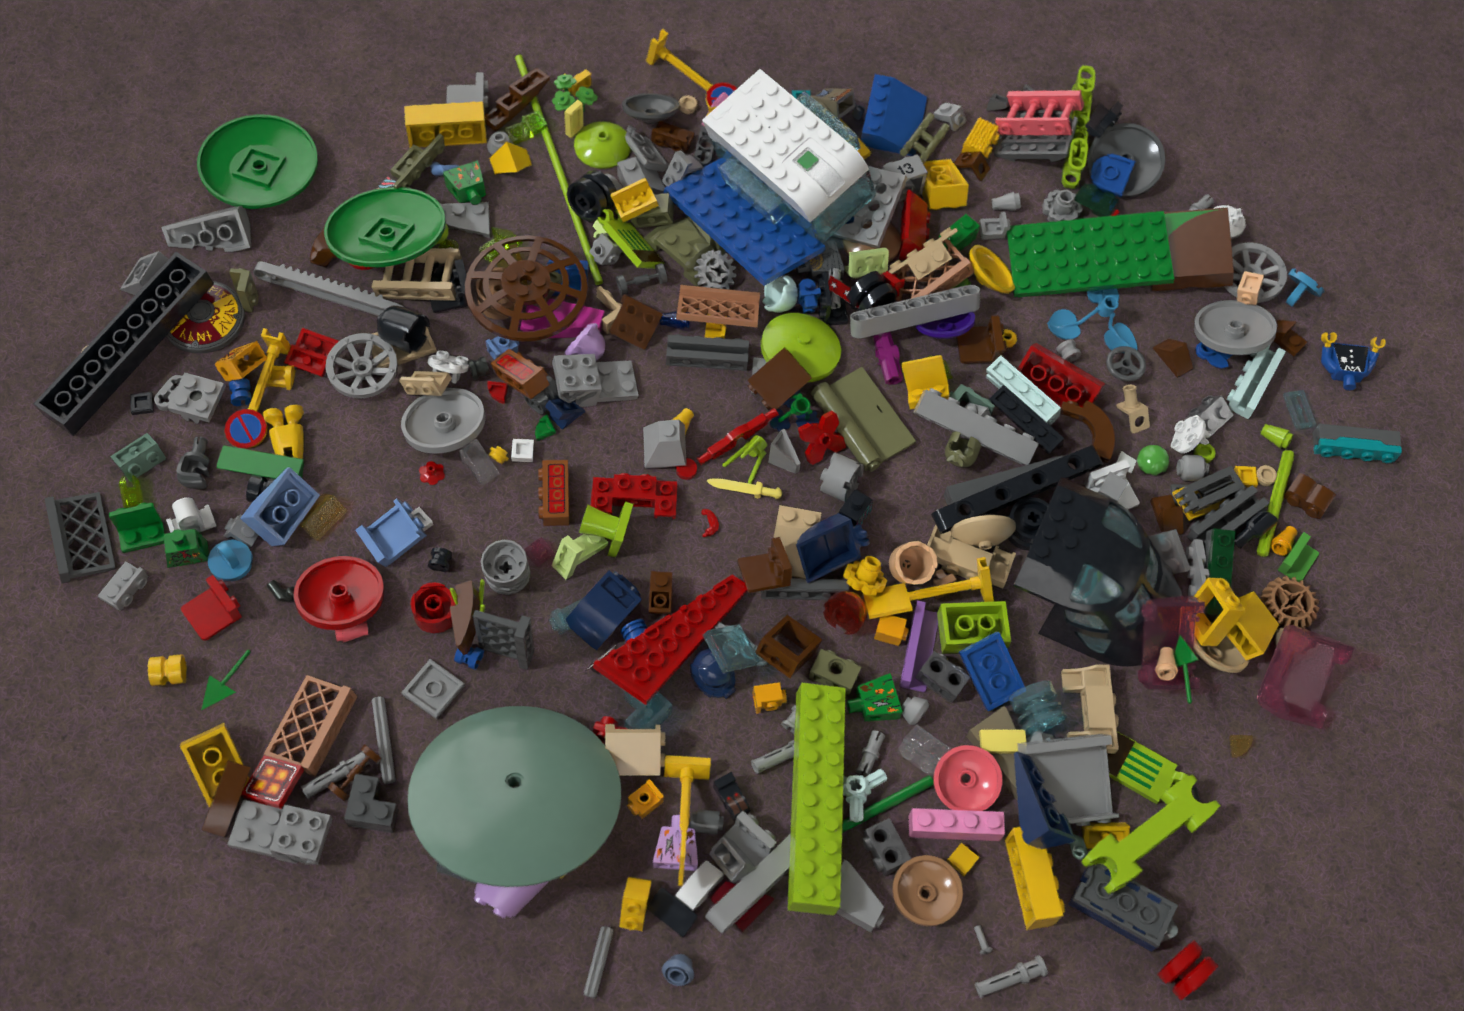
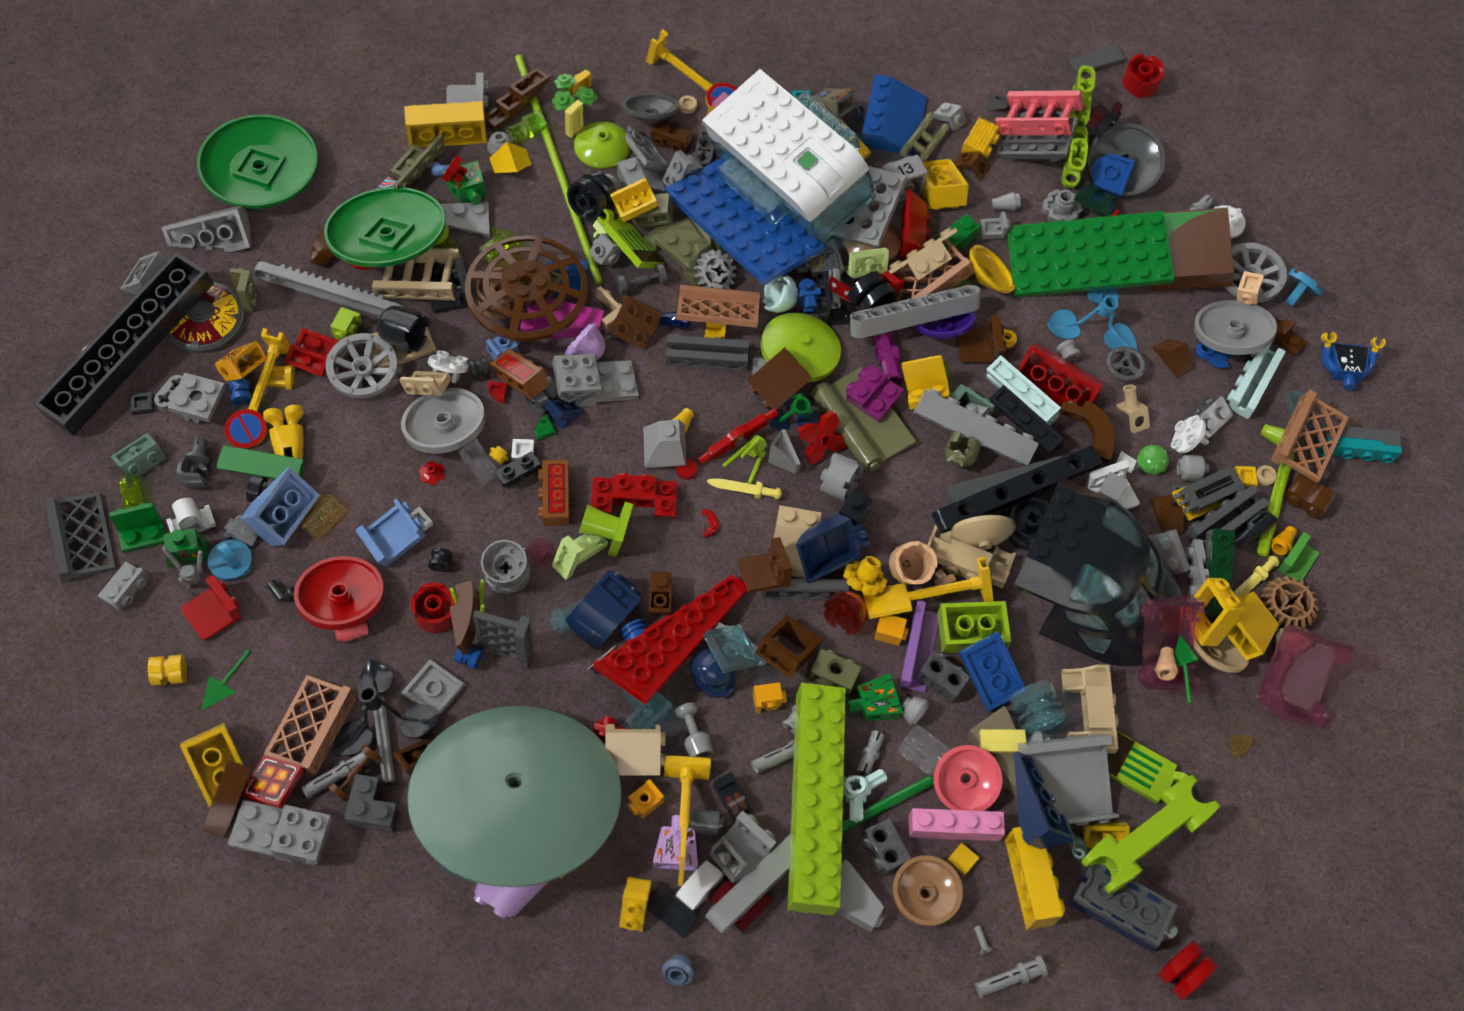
(188, 574): none -> light grey plant
(345, 323): none -> lime brick
(376, 680): none -> black plant
(410, 755): none -> reddish brown slope
(454, 170): none -> red tile
(513, 471): none -> black hinge
(598, 962): light grey axle -> none
(698, 743): none -> light grey piece
(873, 393): none -> magenta plate
(1097, 59): none -> dark grey tile
(1143, 75): none -> red brick
(1206, 451): lime tile -> none
(1259, 573): none -> light yellow sword
(1297, 425): none -> nougat fence

